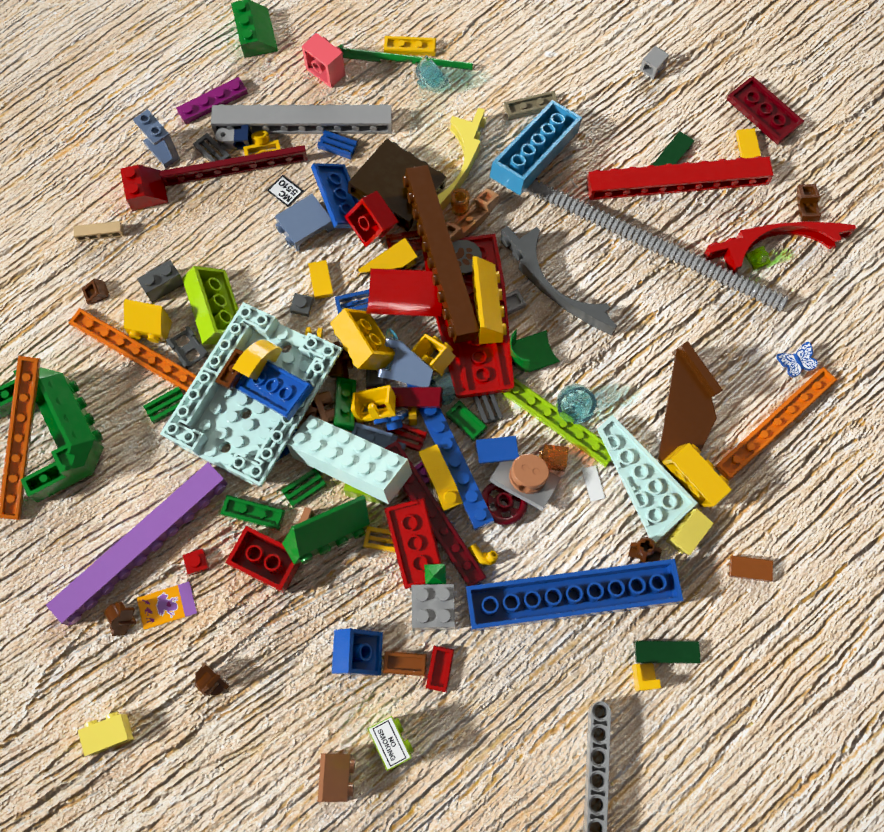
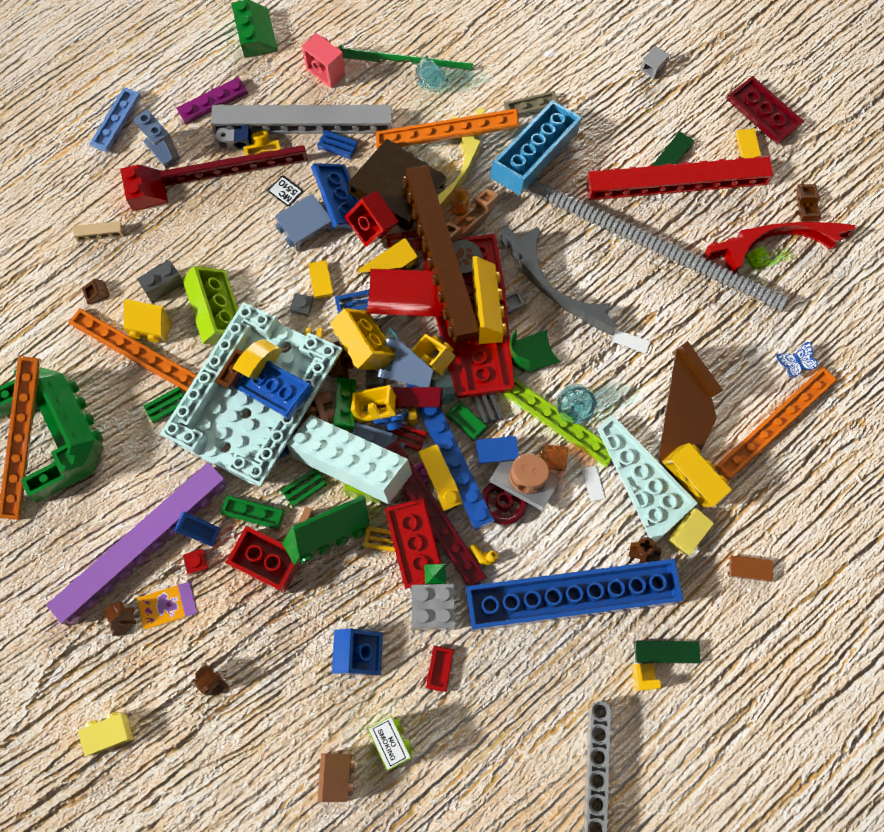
(115, 120): none -> medium blue plate
(182, 351): dark grey piece -> none
(197, 529): none -> blue tile
(226, 155): dark grey tile -> none
(404, 663): dark orange tile -> none
(410, 45): yellow tile -> none
(451, 128): none -> orange tile
(631, 341): none -> white sticker

